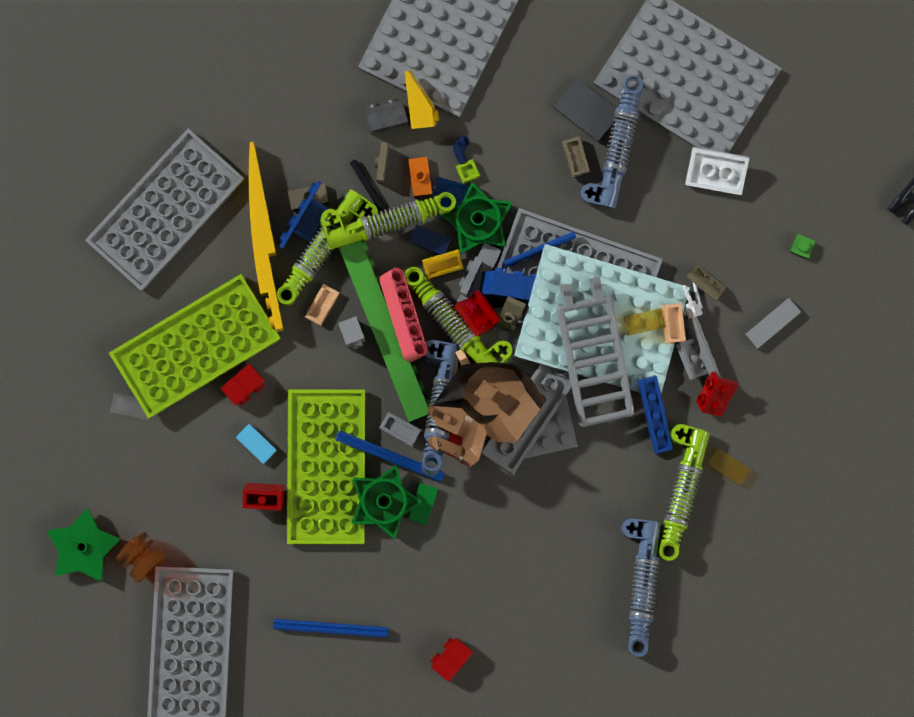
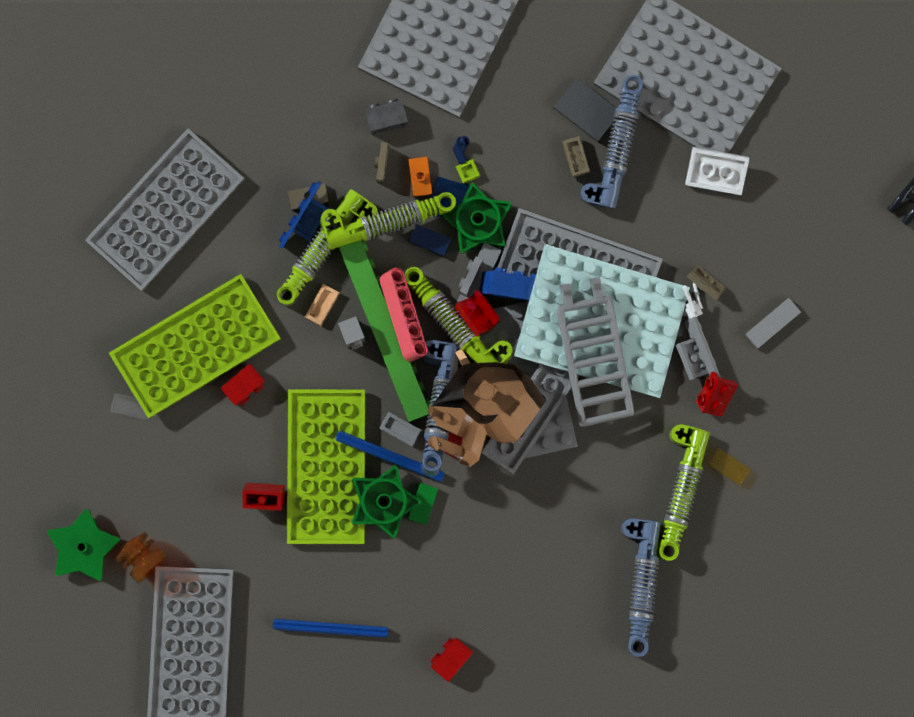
(256, 443): medium azure tile -> none
(262, 239): yellow slope -> none
(368, 186): black bar -> none
(420, 105): yellow slope -> none
(442, 264): yellow tile -> none
(511, 313): dark tan plate -> none
(539, 249): blue bar -> none
(644, 322): clear yellow tile -> none
(655, 414): blue tile -> none
(674, 323): light nougat tile -> none
(802, 246): bright green plate -> none

